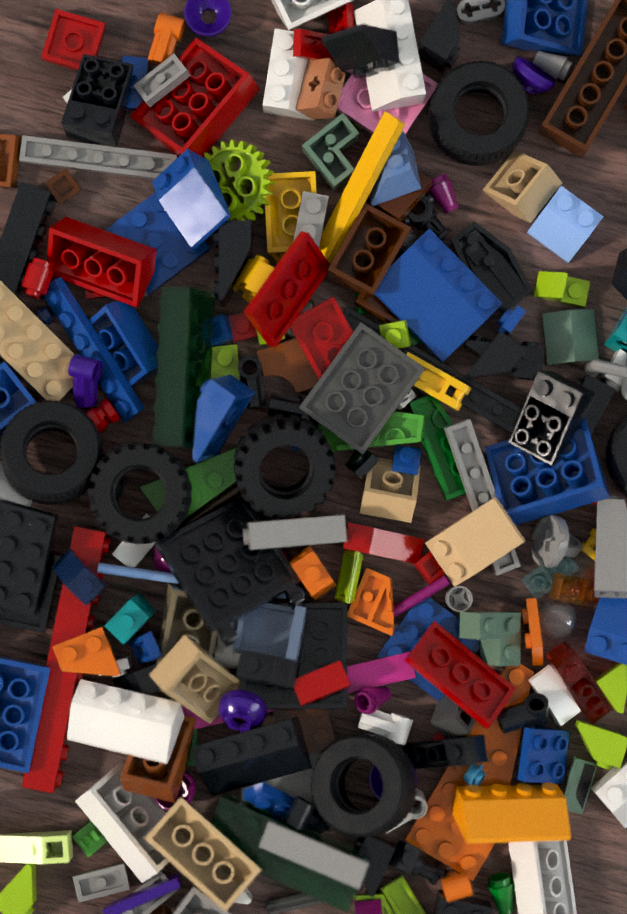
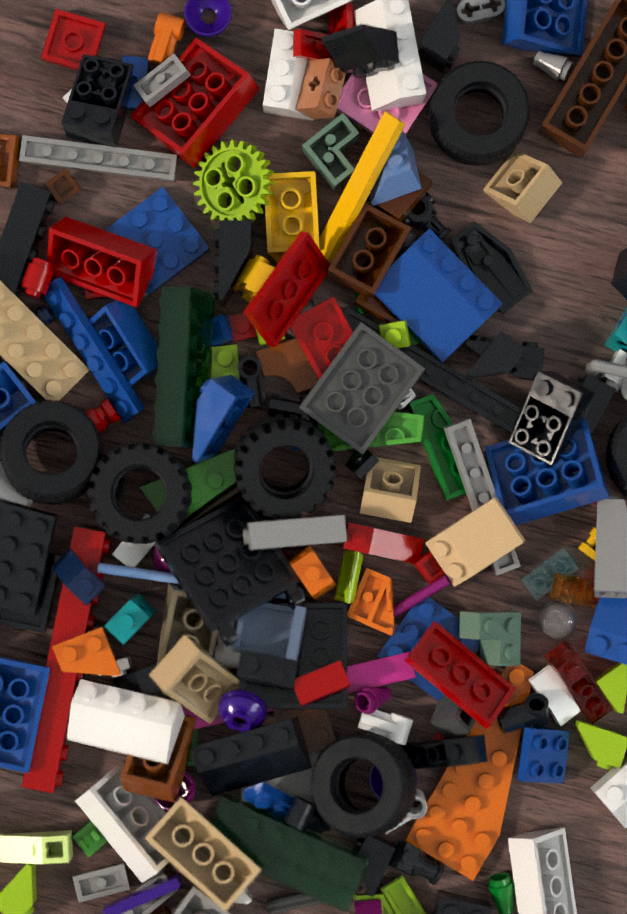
(85, 376): dark purple piece -> none
(145, 648): blue plate -> none
(192, 197): slope -> none
(312, 215): light grey plate -> none
(314, 854): light grey tile -> none
(406, 459): blue plate -> none
(436, 383): yellow plate -> none
(443, 193): magenta cone -> none
(456, 885): orange piece -> none
(458, 598): light grey wheel -> none
(474, 775): dark azure plate -> none
(510, 320): blue plate -> none
(511, 813): light orange slope -> none
(531, 76): dark purple piece -> none
(533, 639): orange wing -> none
(553, 542): light grey tile -> none
(561, 288): lime slope -> none
(564, 224): light blue slope -> none
(570, 336): sand green slope -> none
(578, 783): sand green slope -> none

